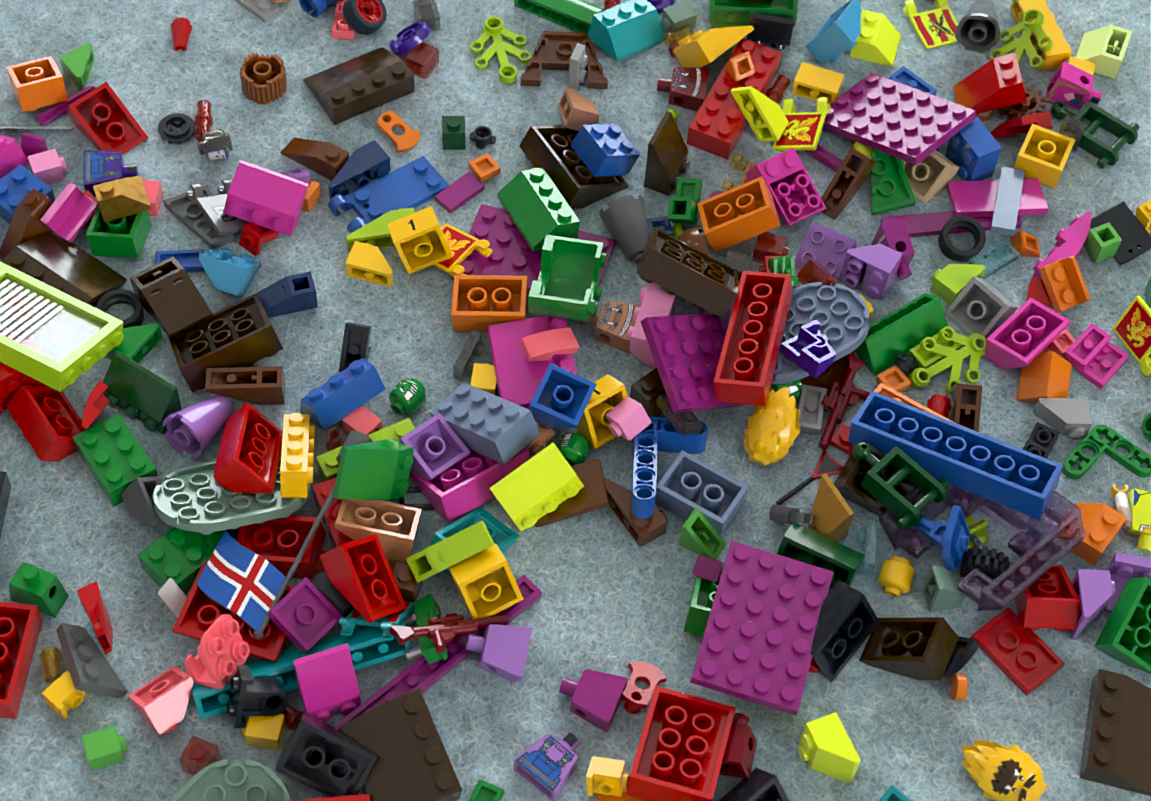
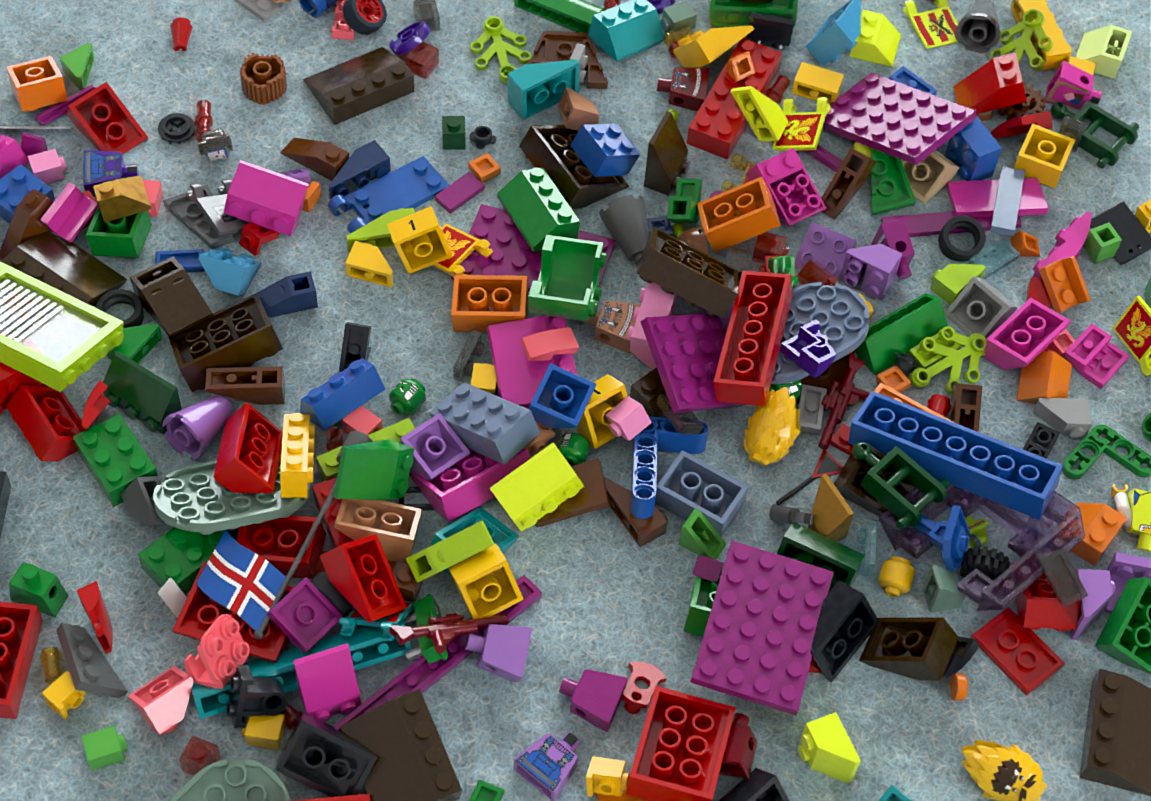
(402, 142): orange piece -> none
(541, 85): none -> teal slope
(1062, 577): none -> clear smoke plate

